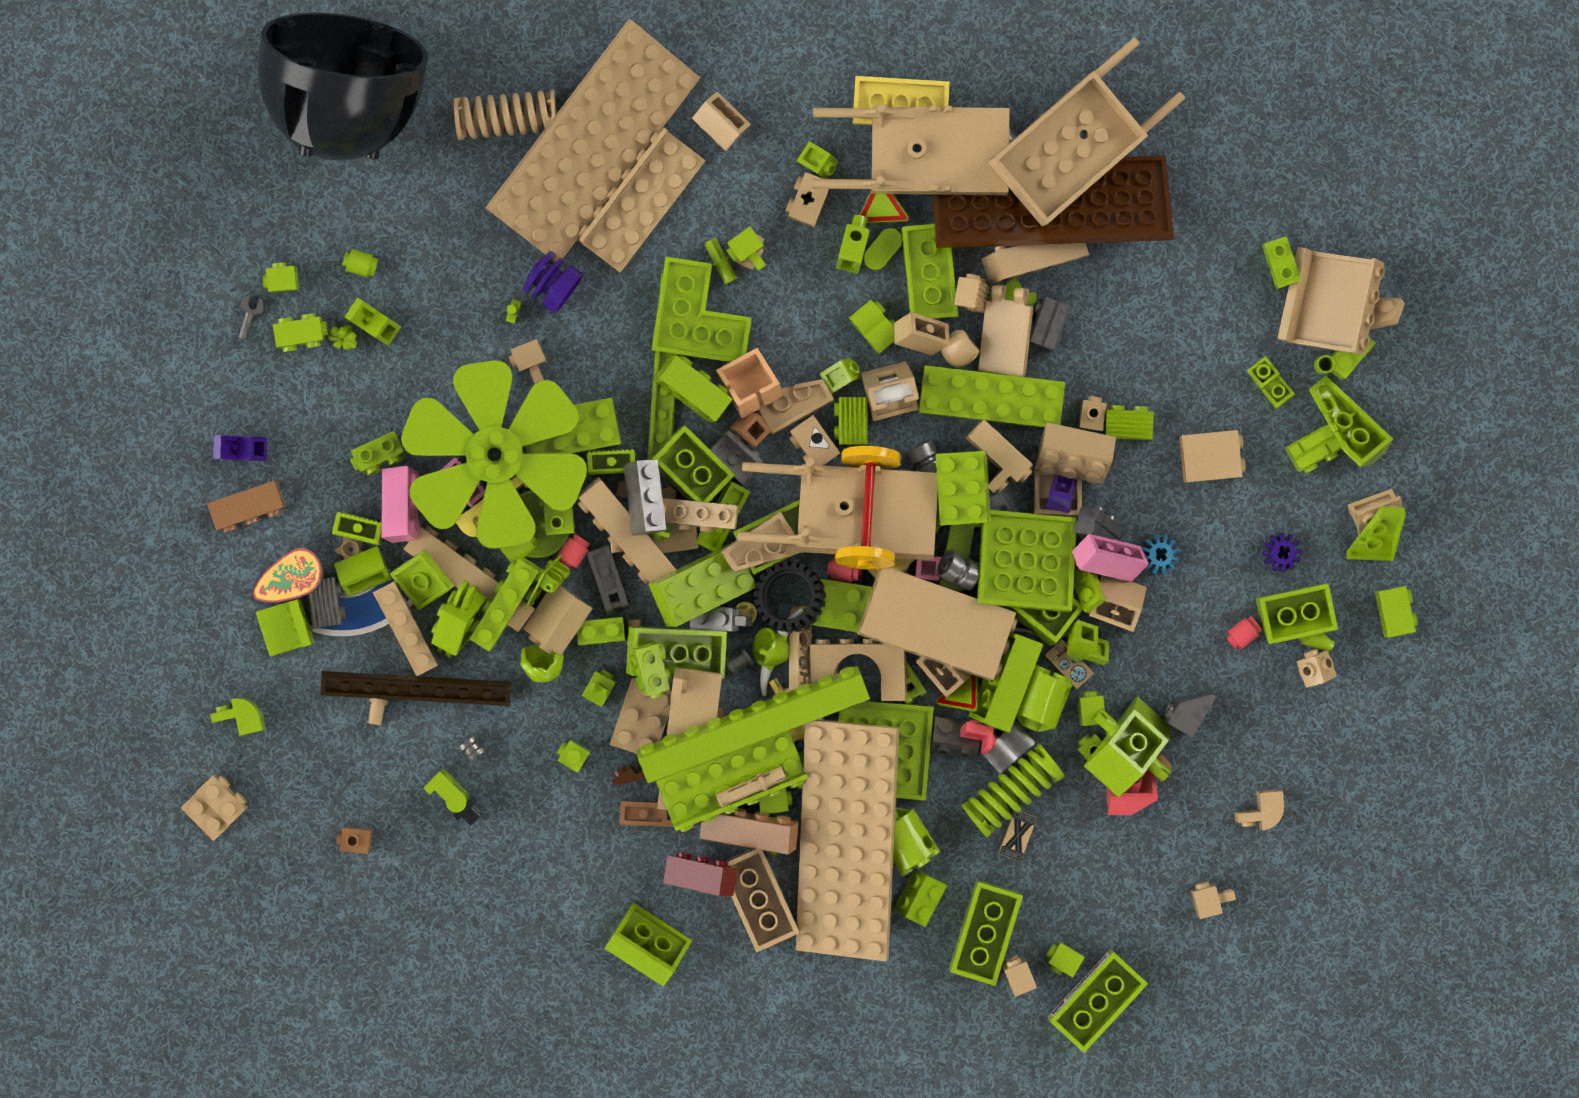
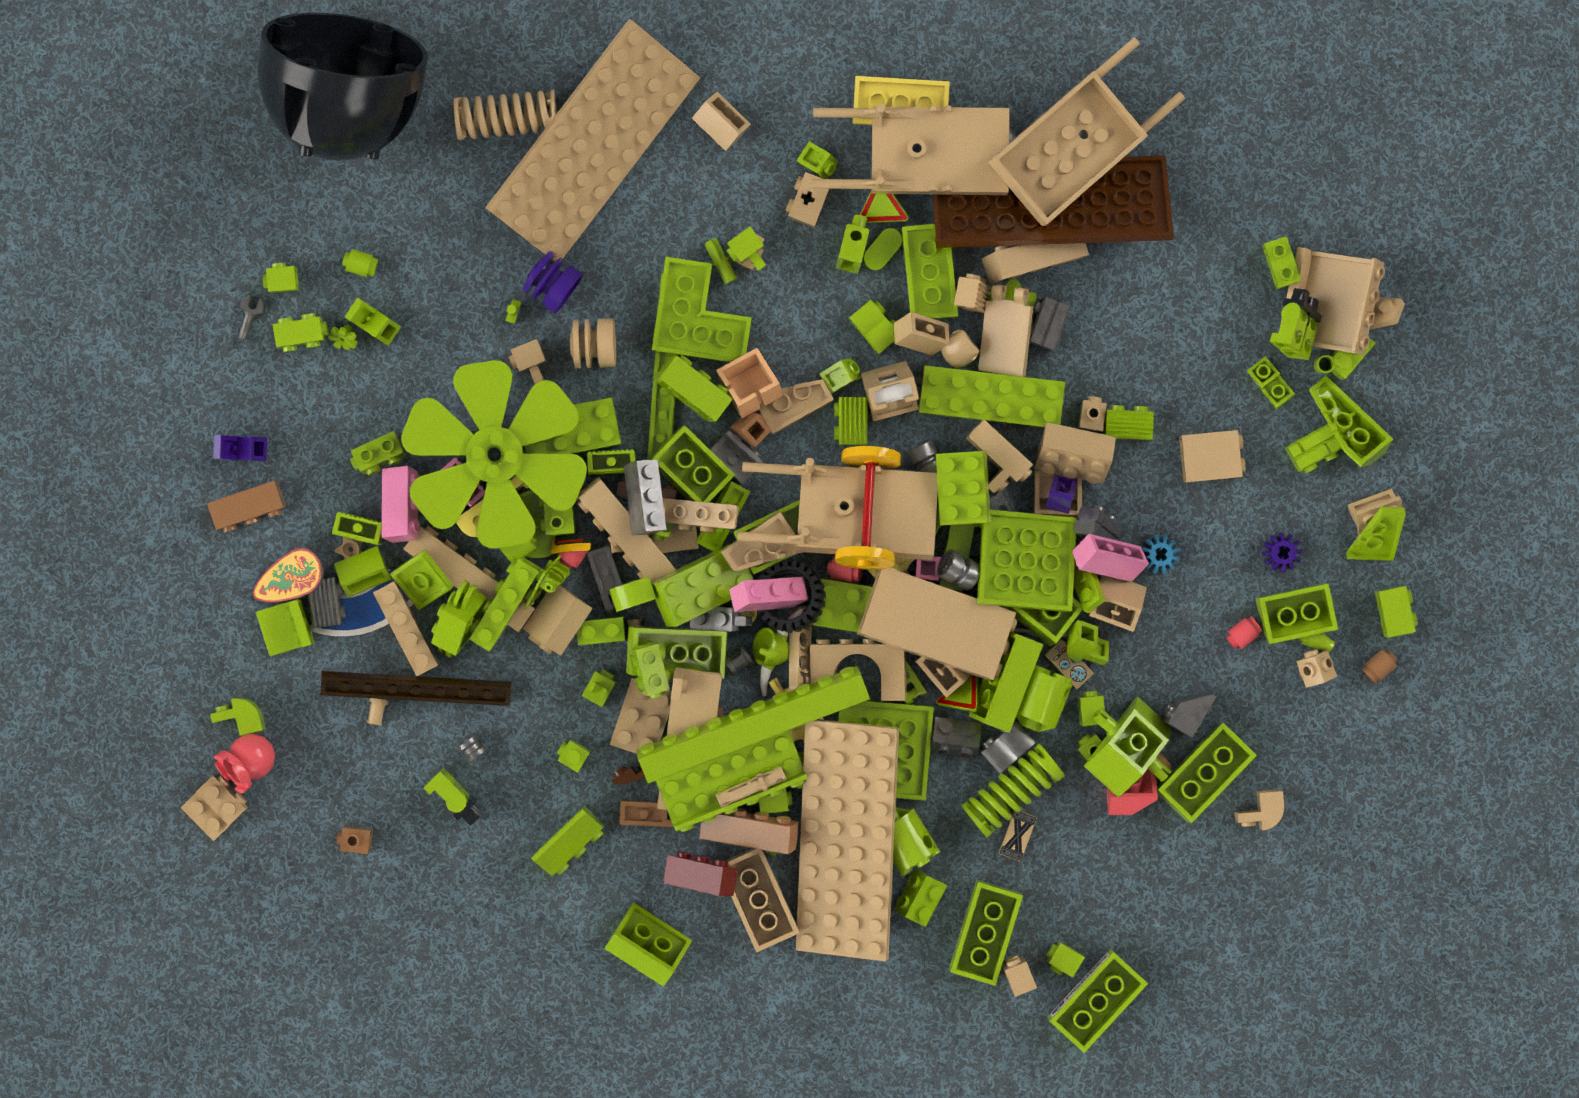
(247, 760): none -> coral tile
(541, 665): lime hair -> none
(568, 842): none -> lime slope
(571, 542): none -> sticker
(594, 343): none -> tan wheel
(632, 594): none -> lime brick
(640, 199): tan bracket -> none
(768, 594): none -> bright pink brick
(813, 441): tan brick -> none
(977, 731): coral bracket -> none
(1205, 772): none -> lime brick
(1208, 900): tan brick -> none
(1298, 325): none -> lime hips
(1380, 666): none -> medium nougat brick

